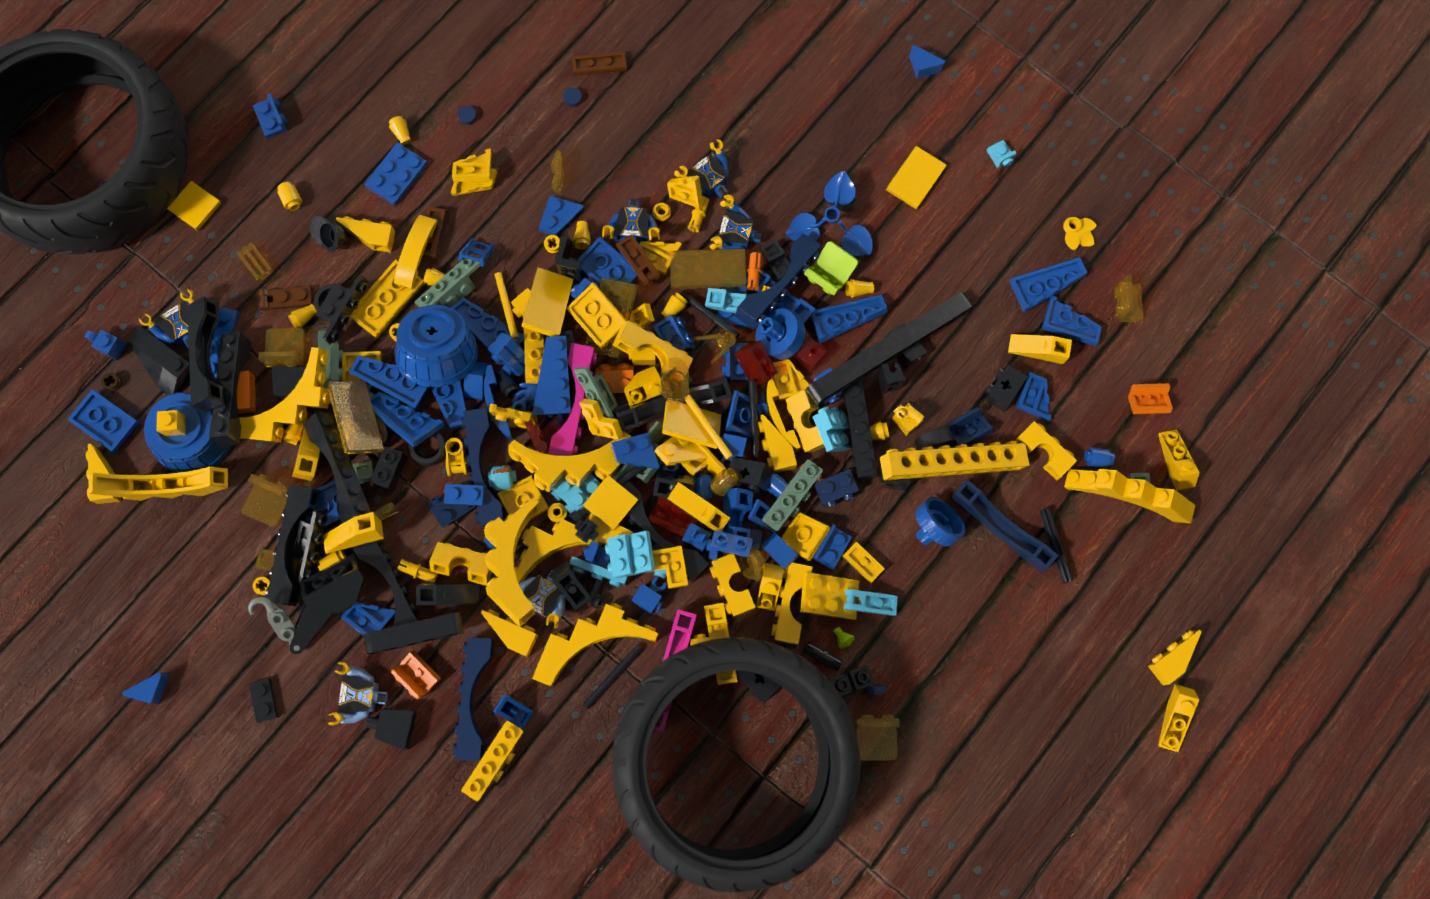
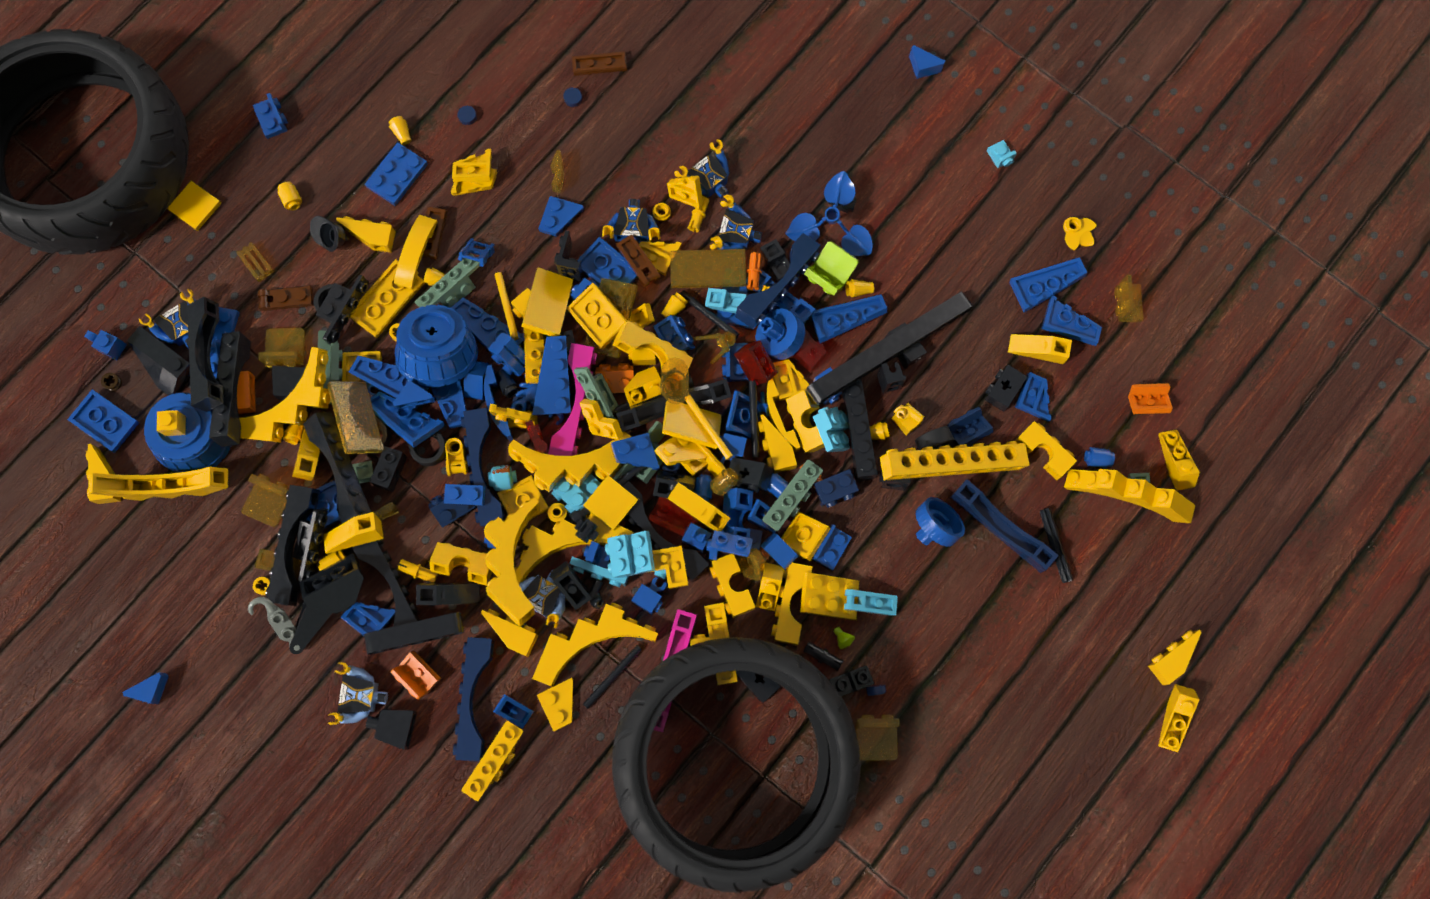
(263, 700): black plate -> none
(302, 316): yellow cone -> none
(411, 396): none -> blue slope
(551, 238): yellow bush -> none
(558, 704): none -> yellow wing
(582, 237): yellow cone -> none
(863, 562): yellow plate -> none
(916, 177): yellow tile -> none

